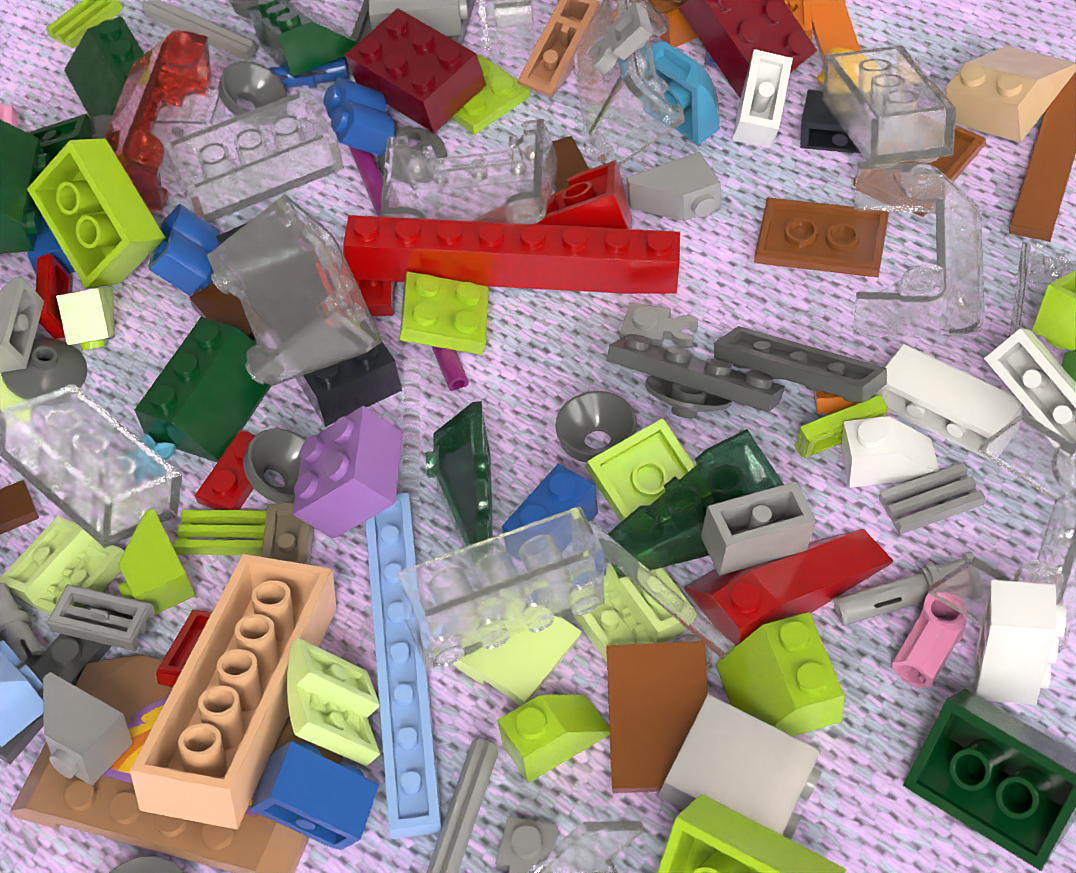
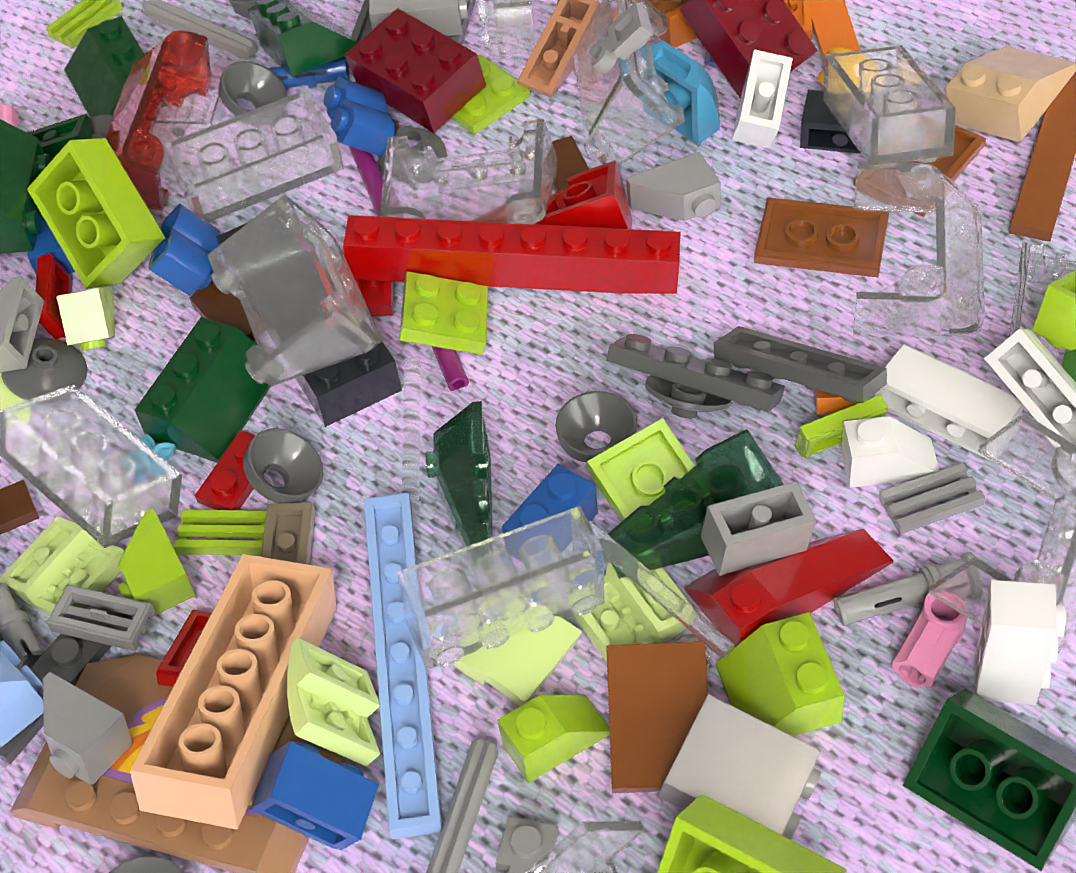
(348, 472): medium lavender brick -> none
(658, 325): light grey plate -> none

